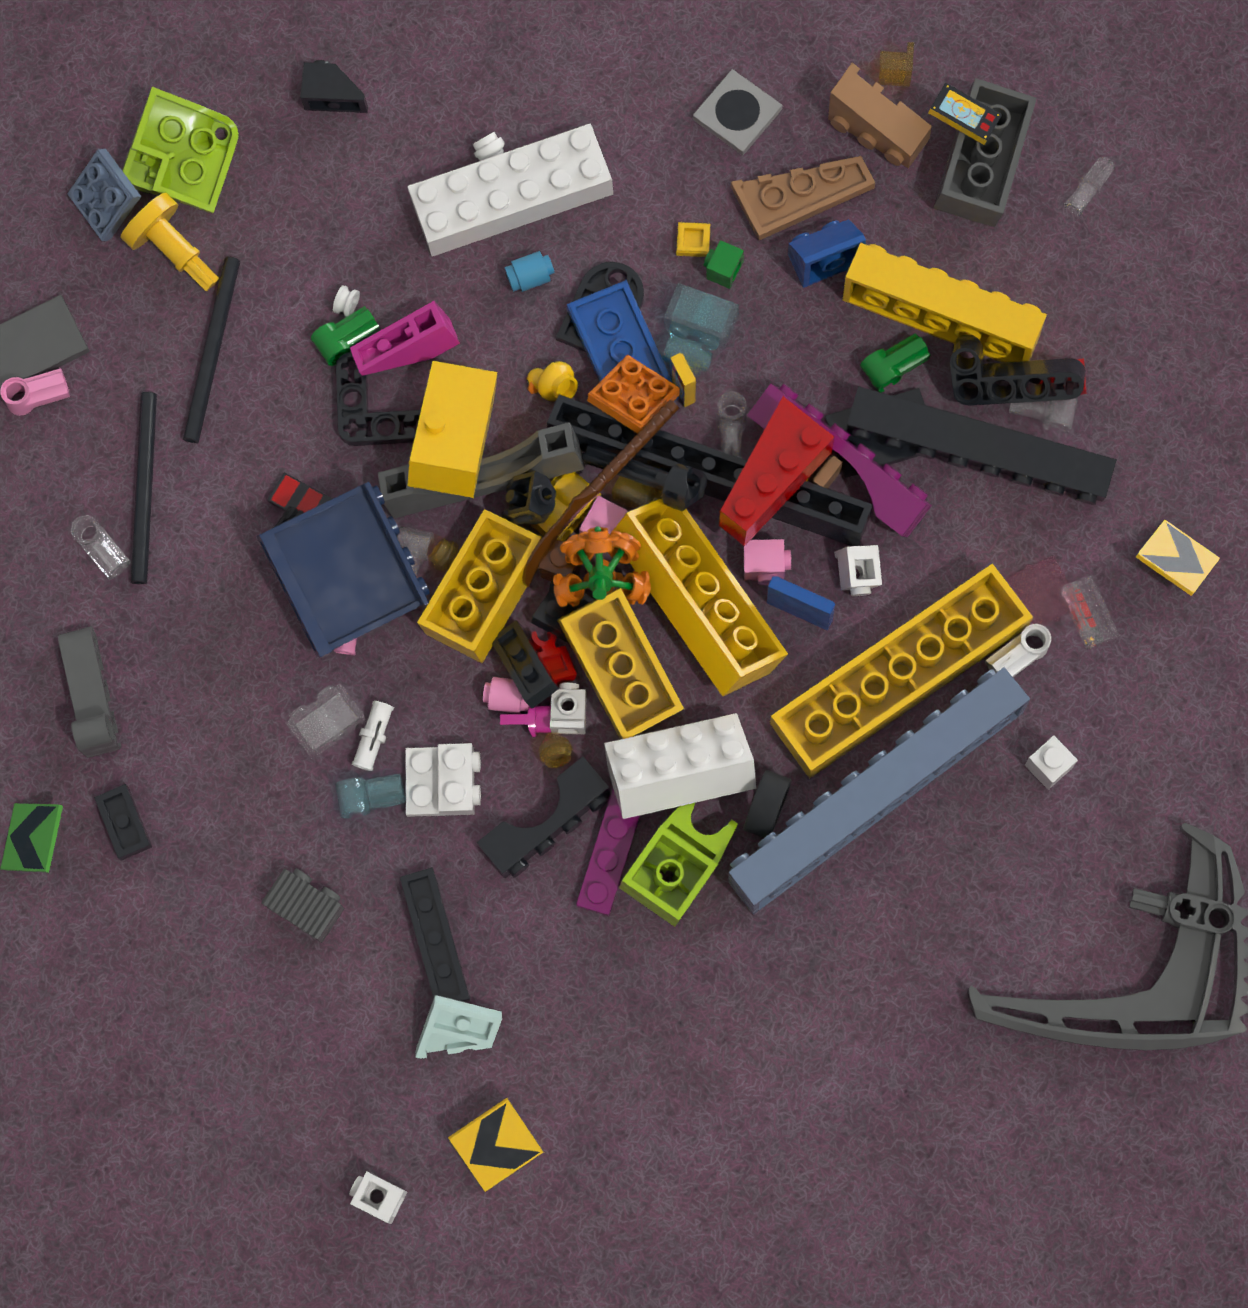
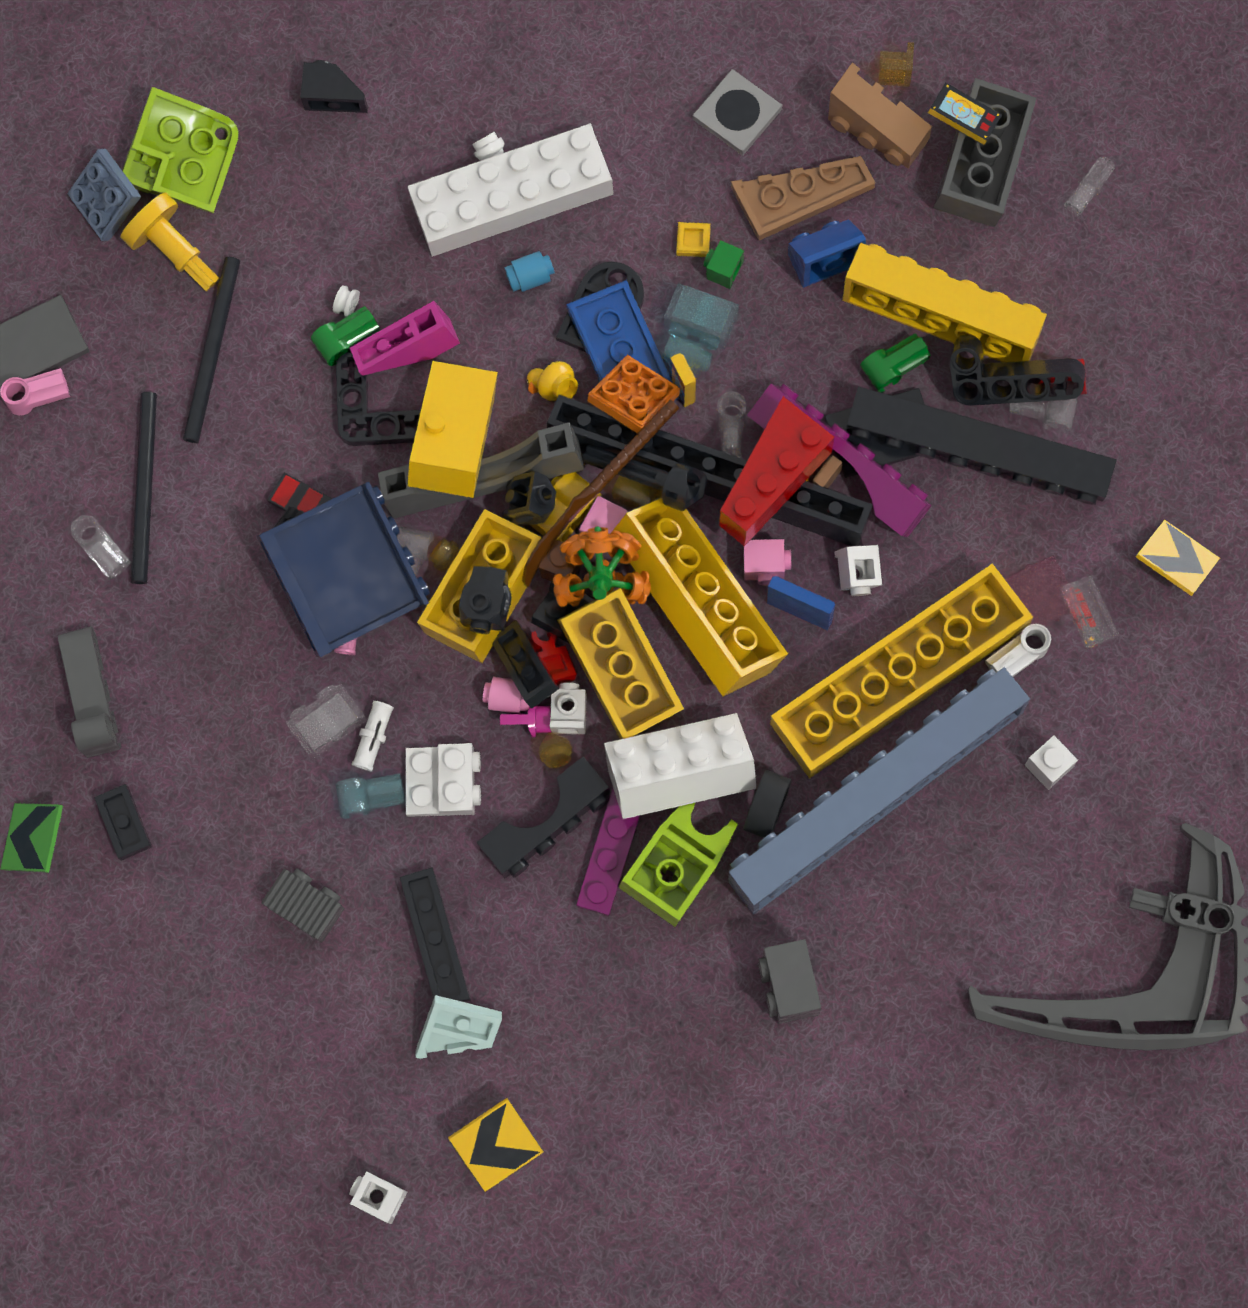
(485, 600): none -> black hand
(790, 981): none -> dark grey brick

